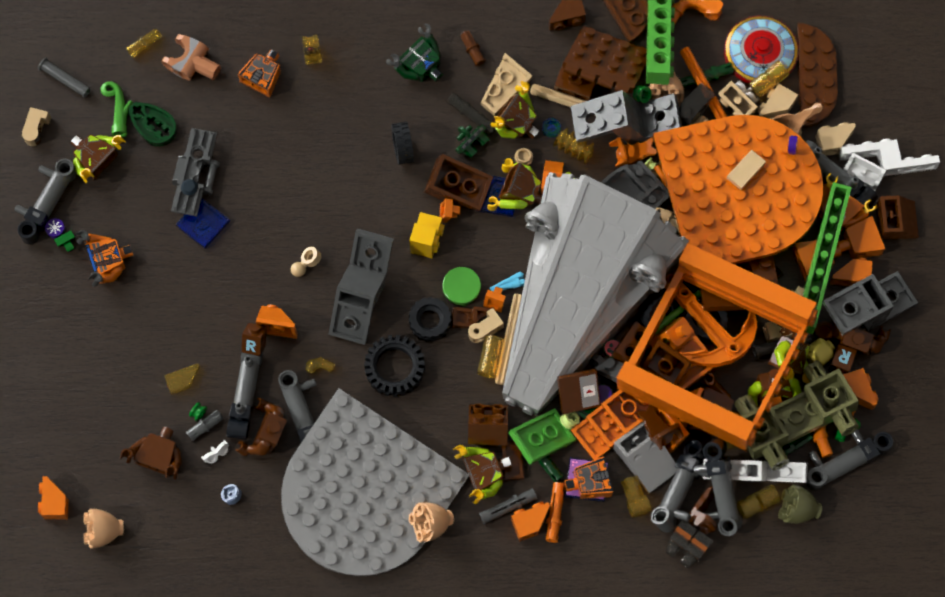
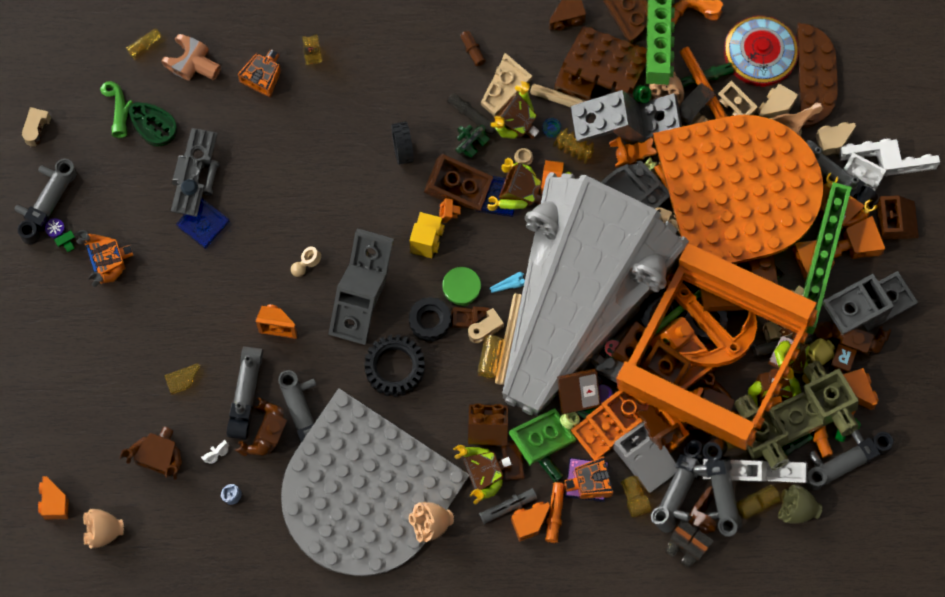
(64, 77): dark grey pin -> none
(94, 154): torso -> none
(197, 411): green bush -> none
(204, 425): dark grey axle -> none
(254, 339): reddish brown brick -> none
(320, 362): clear yellow arm -> none
(420, 59): dark green torso -> none
(494, 299): orange tile -> none
(746, 170): tan tile -> none
(750, 95): white piece -> none
(769, 79): clear yellow pin -> none
(792, 146): dark purple tile -> none
(852, 272): orange slope -> none

